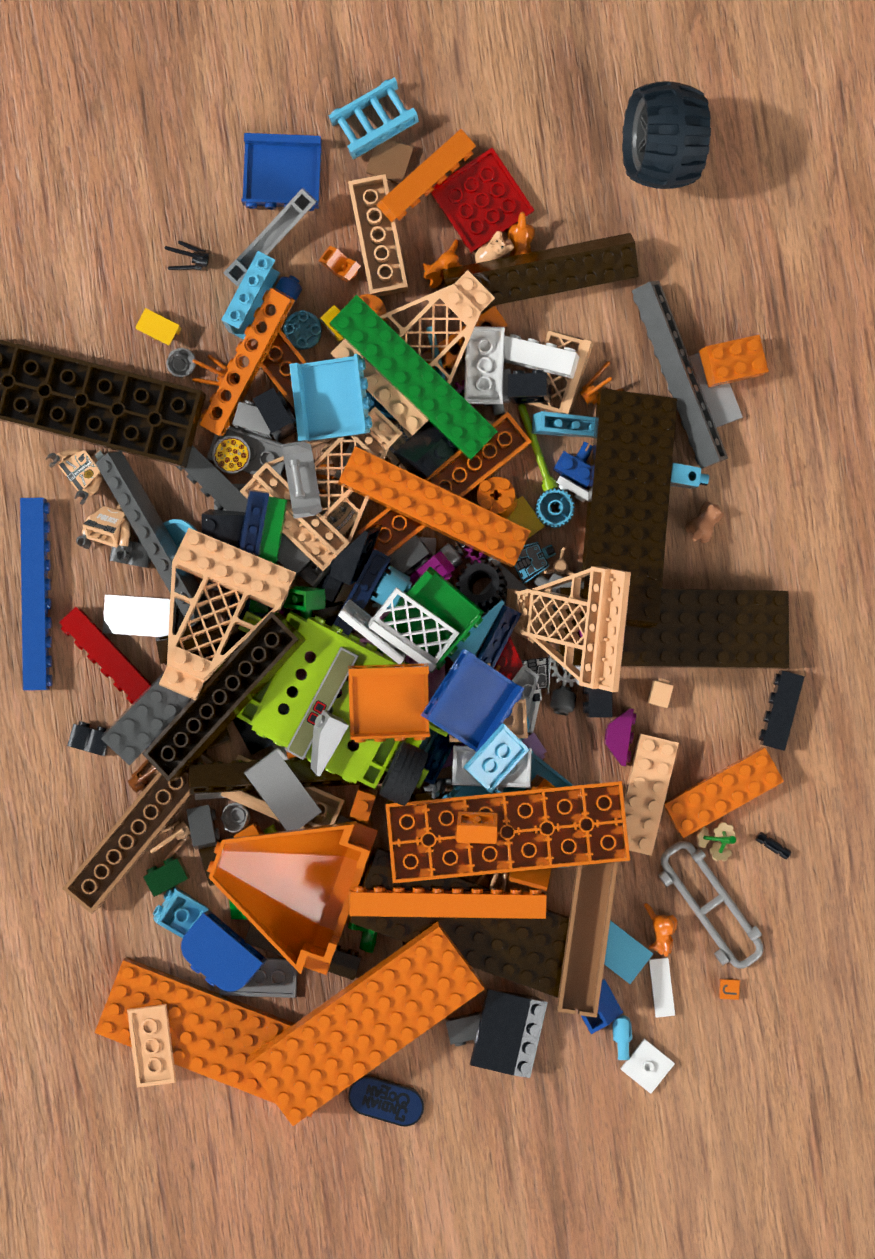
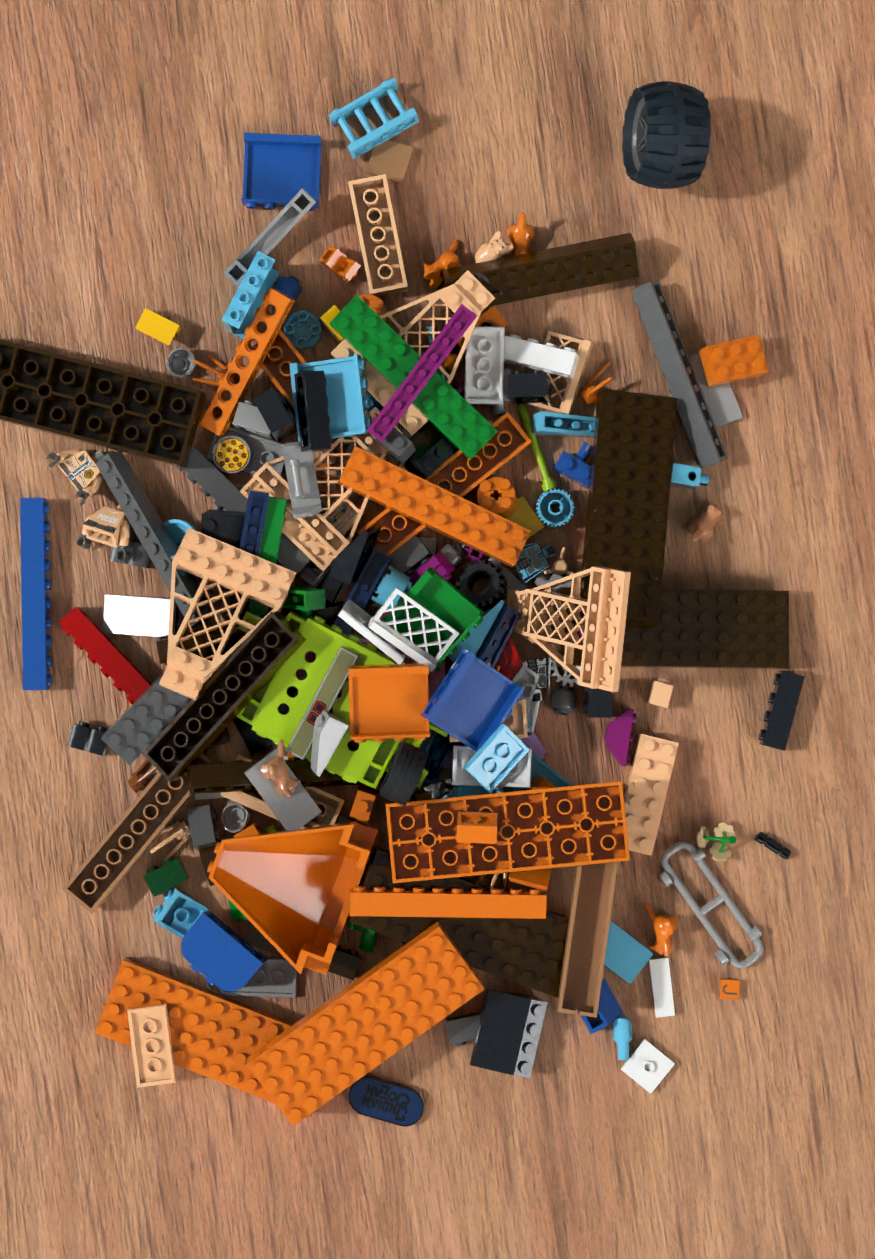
(199, 257): black plant -> none
(277, 771): none -> nougat animal
(312, 411): none -> black brick
(397, 445): none -> dark grey brick
(422, 179): orange brick -> none
(422, 373): none -> magenta plate
(481, 200): red plate -> none
(567, 484): white plate -> none
(723, 792): orange brick -> none

